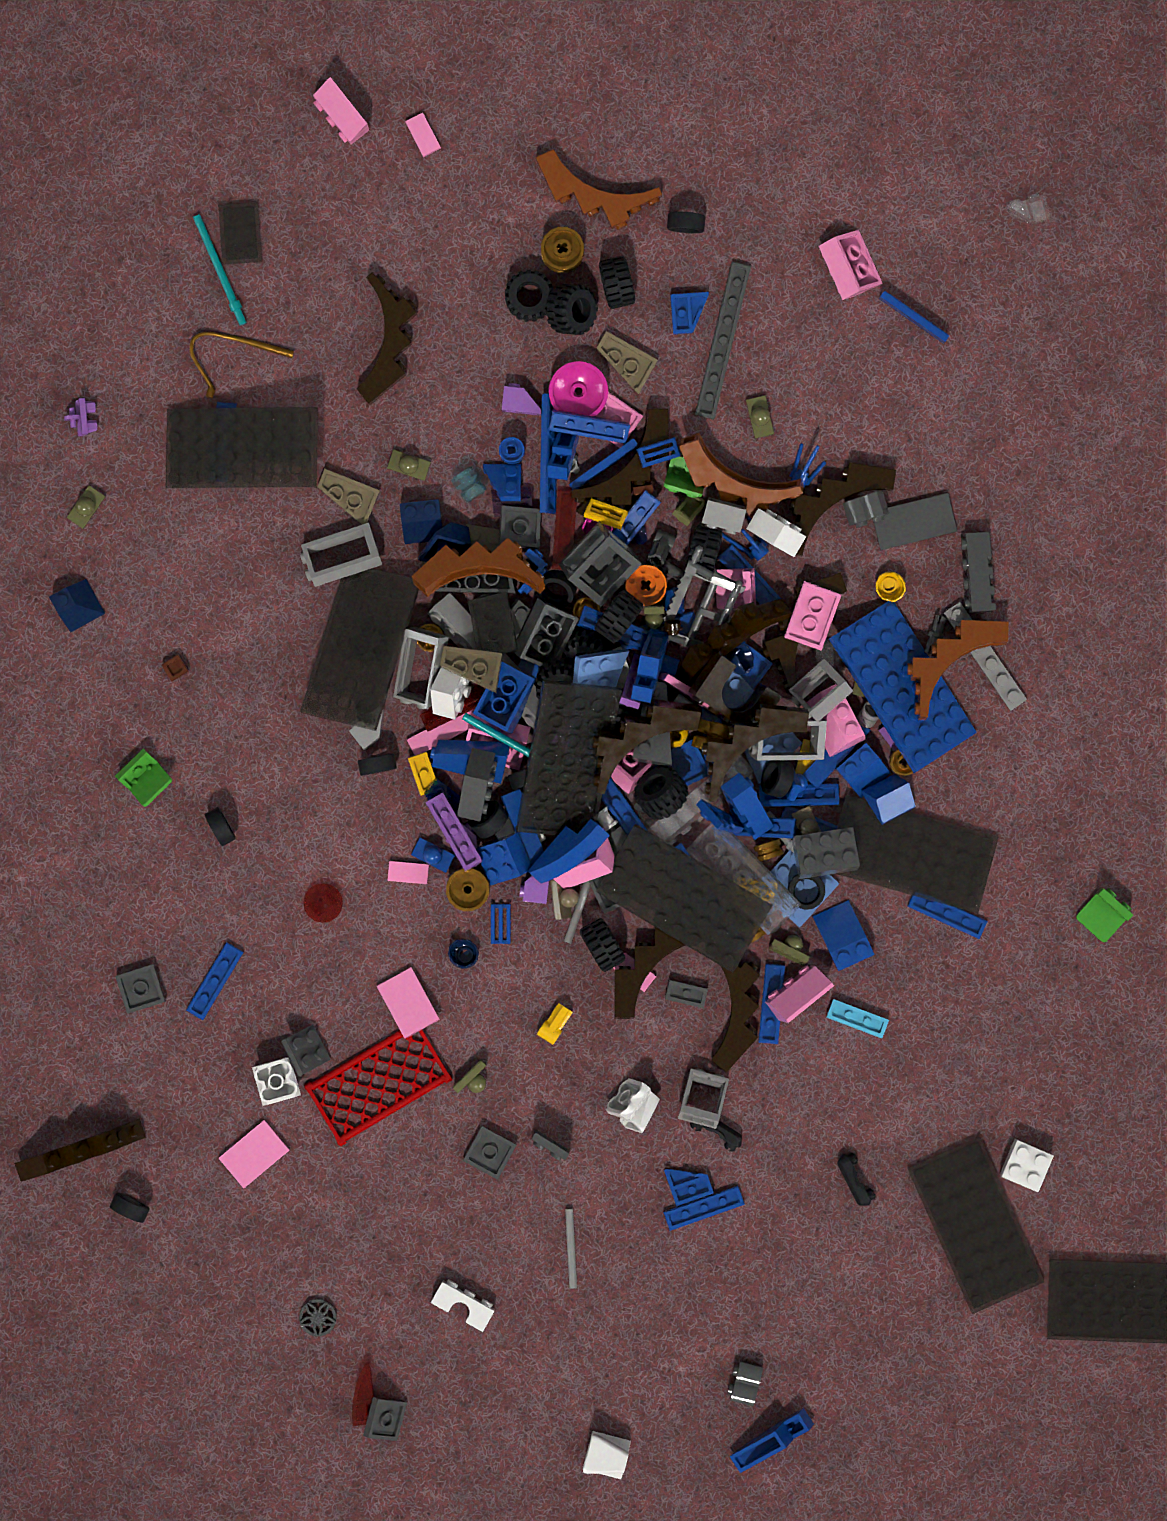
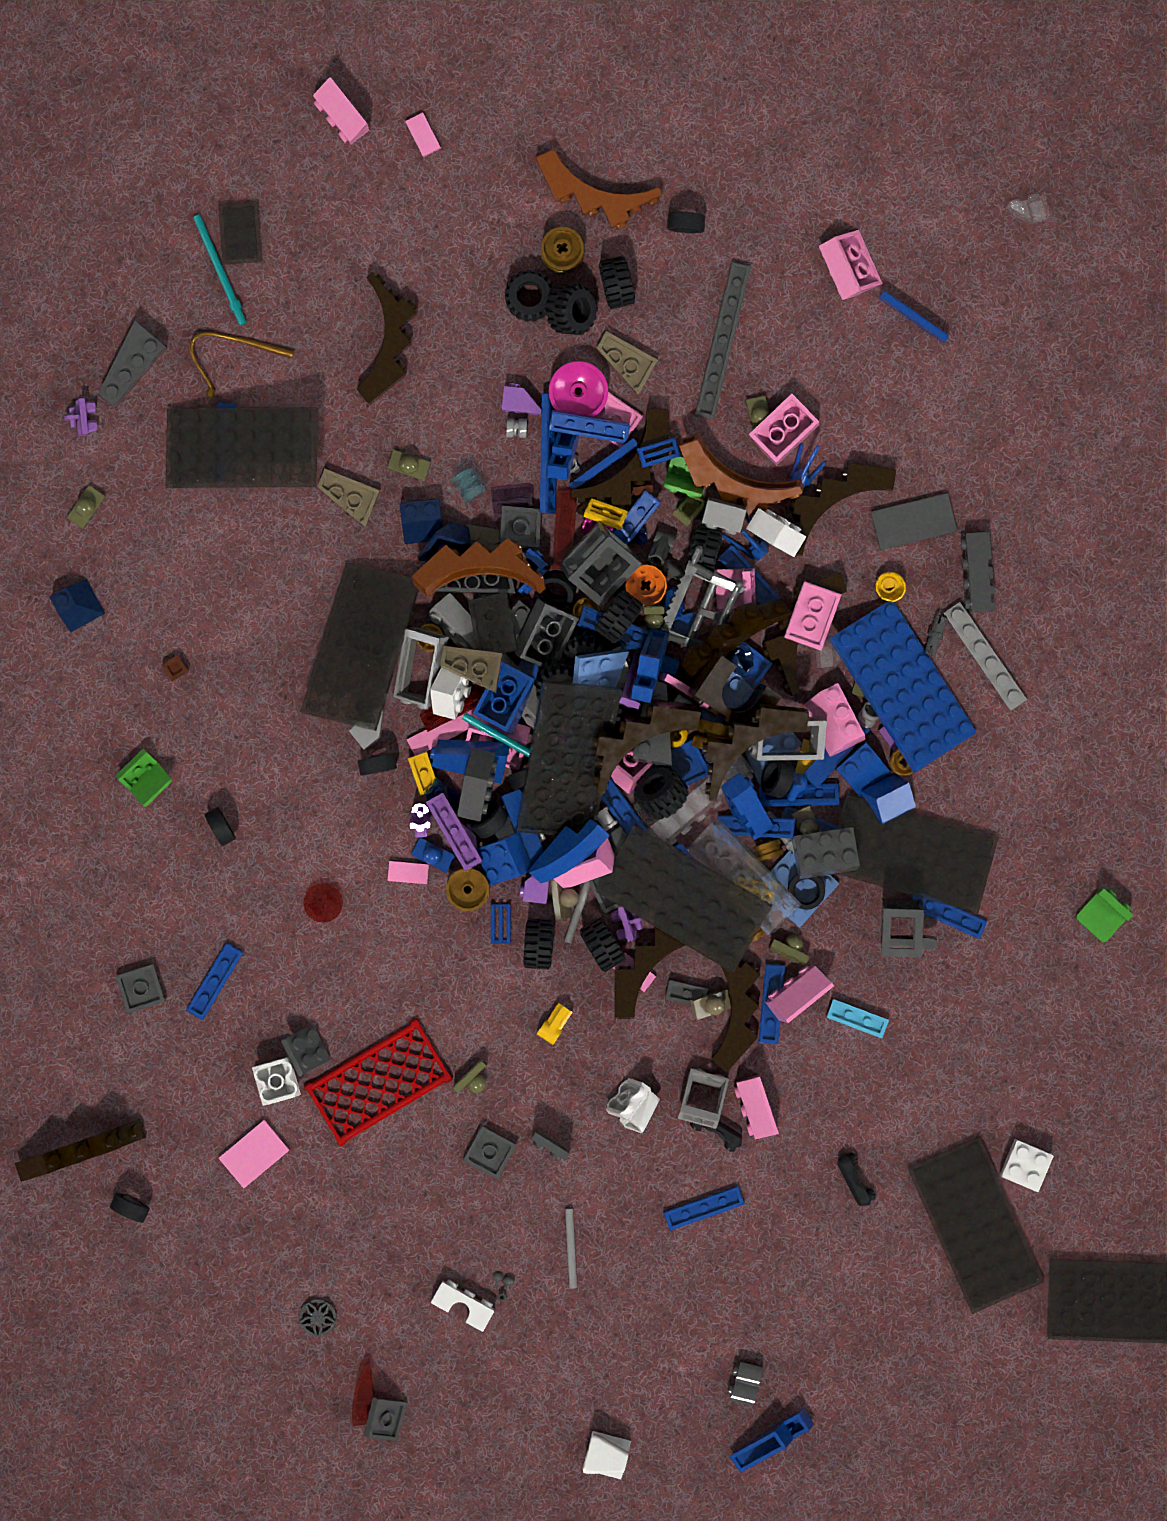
(131, 364): none -> dark grey wedge
(345, 569): light grey window -> none
(408, 1003): bright pink tile -> none
(420, 819): none -> medium lavender hips
(466, 959): dark blue hair -> none
(505, 480): blue wing -> none
(508, 1281): none -> dark grey piece
(511, 450): blue wheel -> none
(516, 427): none -> light grey wheel
(538, 944): none -> black tyre
(630, 922): none -> medium lavender hips
(673, 627): dark brown plate -> none
(686, 311): blue wing -> none
(688, 1185): blue wing -> none
(710, 1004): none -> dark tan tile
(719, 818): blue wing -> none
(755, 1107): none -> bright pink slope
(784, 429): none -> bright pink slope
(814, 679): light grey window -> none
(843, 935): blue slope -> none
(865, 509): dark grey brick -> none
(904, 909): none -> dark grey piece
(971, 636): dark orange arch -> none

